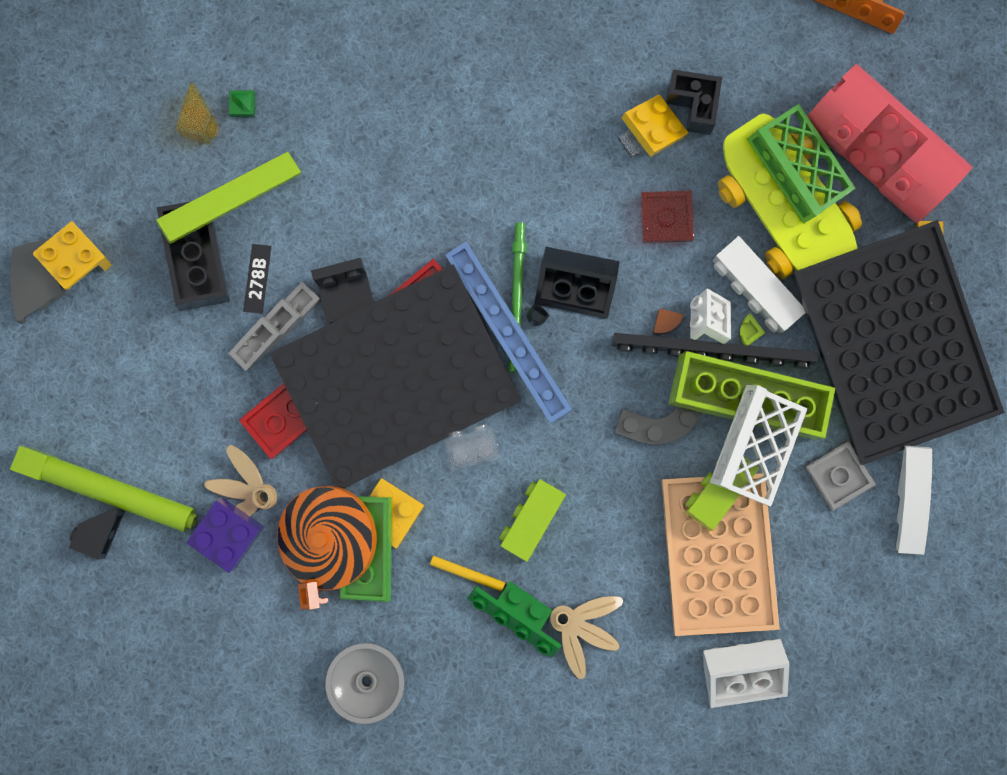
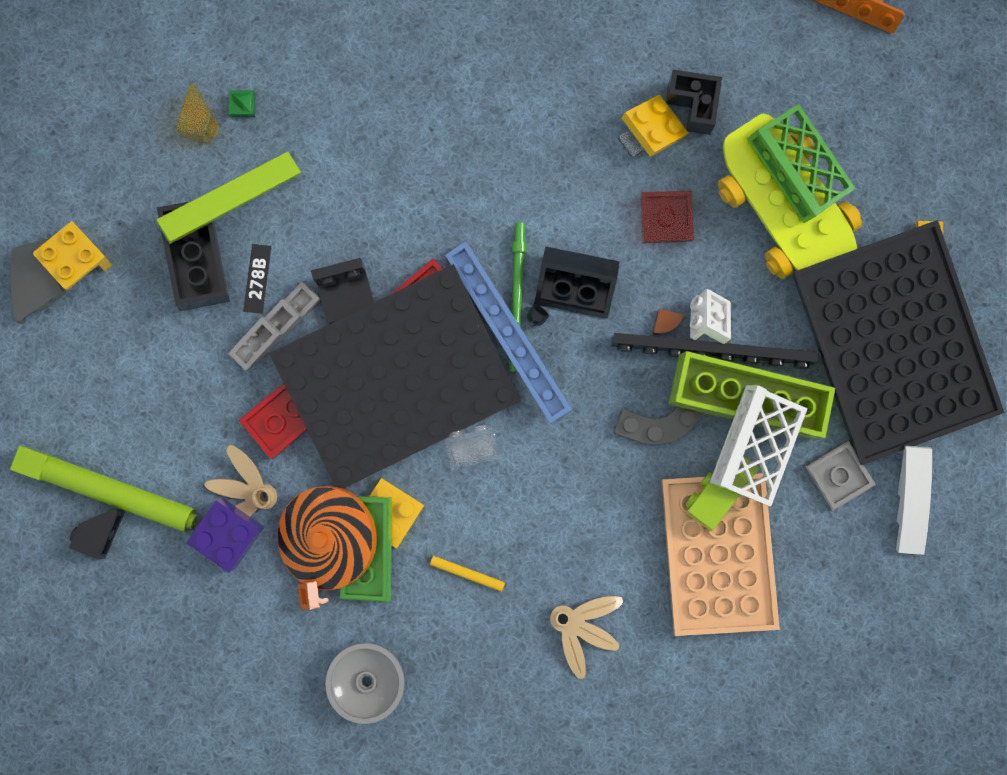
(519, 613): green bracket -> none
(531, 519): lime brick -> none
(746, 673): white slope -> none
(750, 330): lime tile -> none
(758, 285): white brick -> none
(888, 144): coral cylinder -> none

